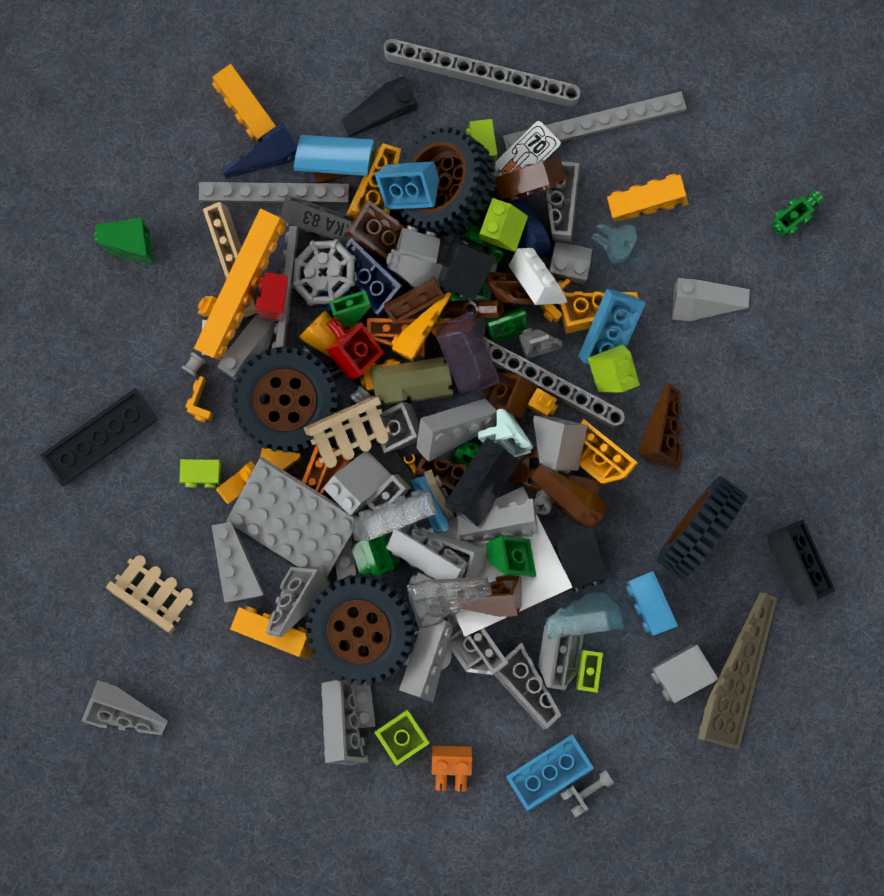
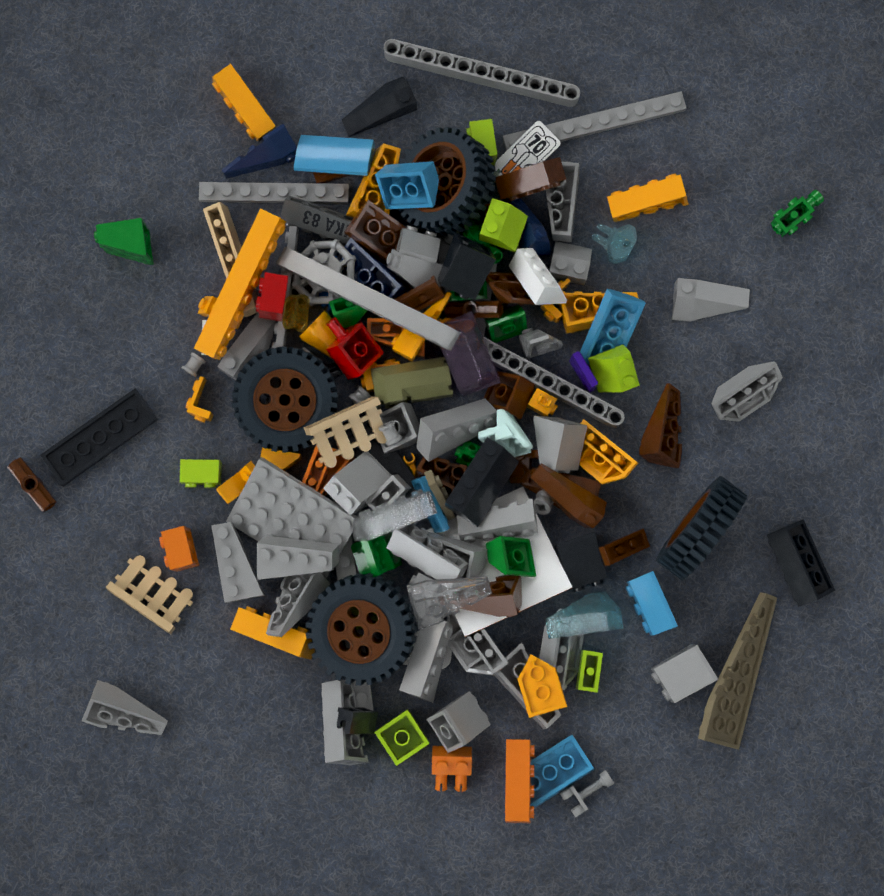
(24, 476): none -> reddish brown piece
(179, 548): none -> orange brick
(294, 557): none -> light grey wedge
(296, 311): none -> clear yellow piece
(357, 719): none -> black hinge
(368, 299): none -> light grey beam
(390, 433): none -> light grey bush
(459, 722): none -> light grey slope
(518, 781): none -> orange brick
(540, 687): none -> light orange tile
(583, 372): none -> dark purple tile
(624, 547): none -> reddish brown plate
(746, 391): none -> light grey wedge

